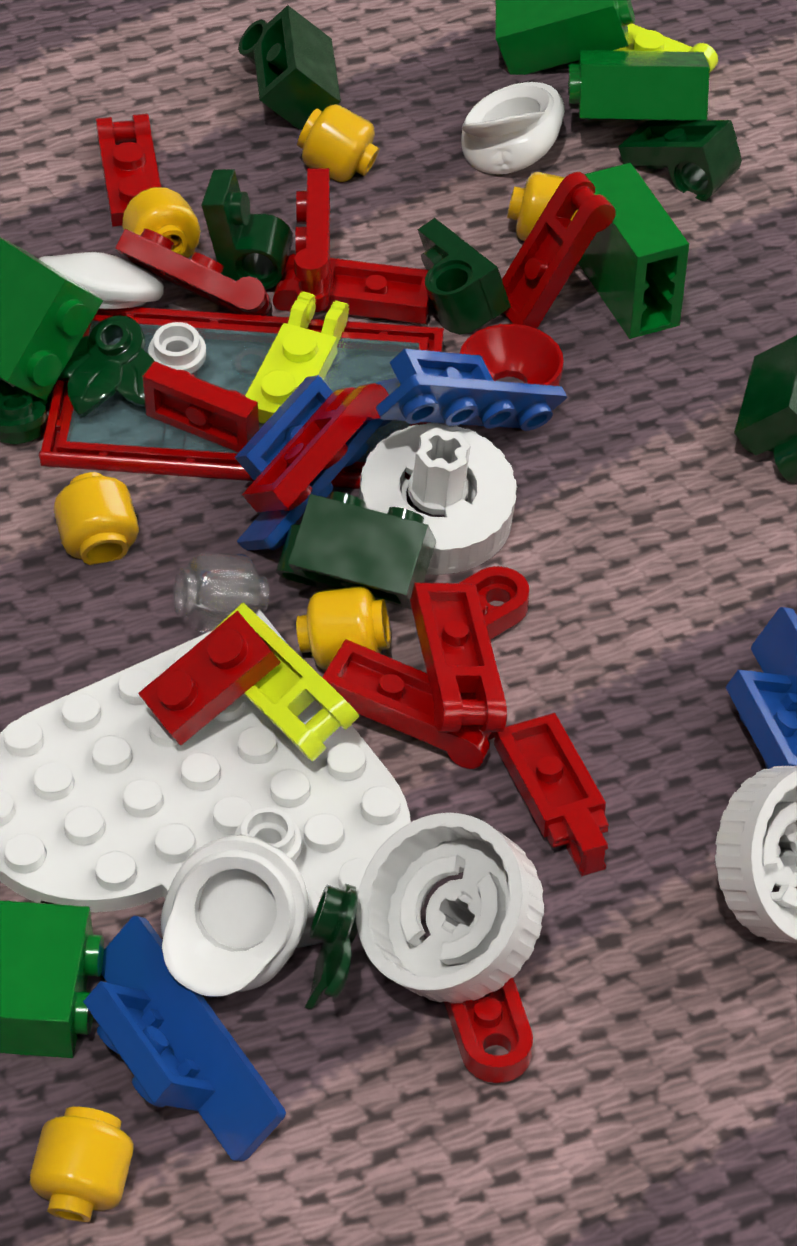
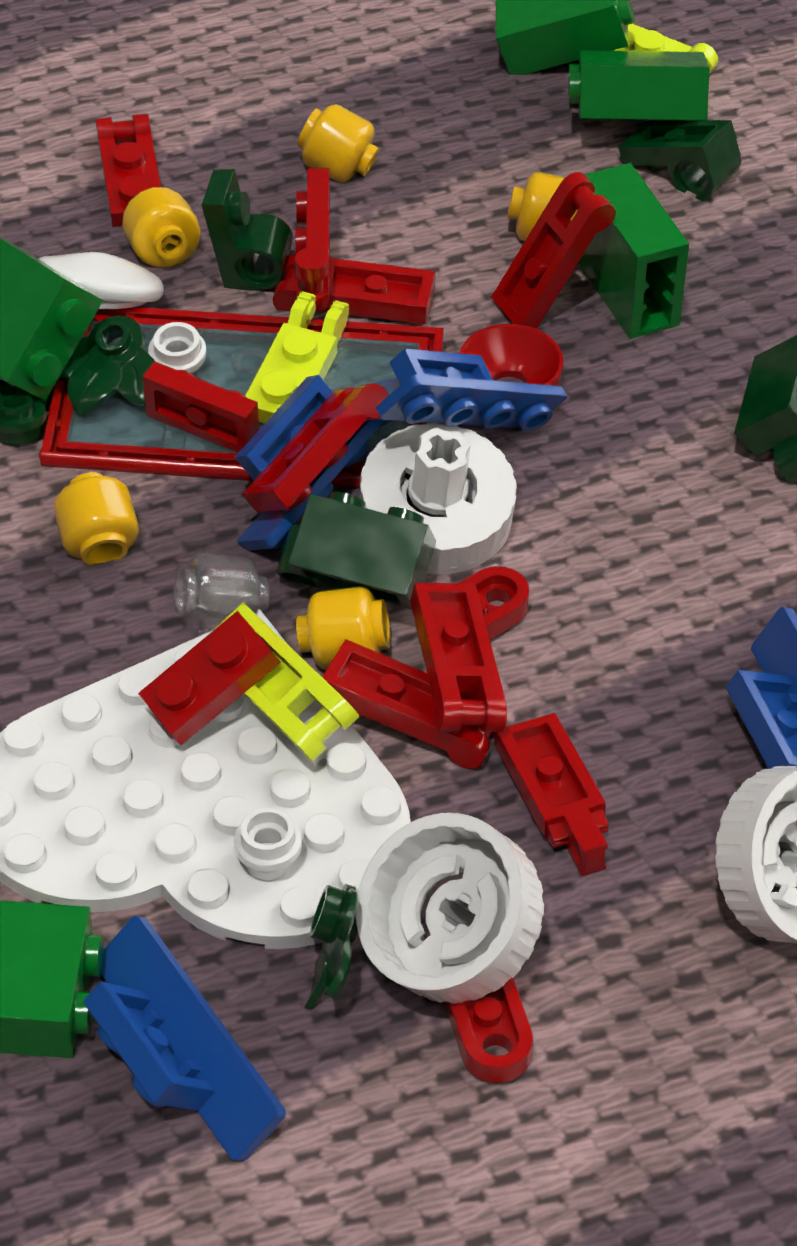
(81, 1163): yellow head -> none
(198, 275): red plate -> none
(232, 916): white piece -> none
(292, 65): dark green hinge -> none
(460, 280): dark green plate -> none
(512, 127): white piece -> none

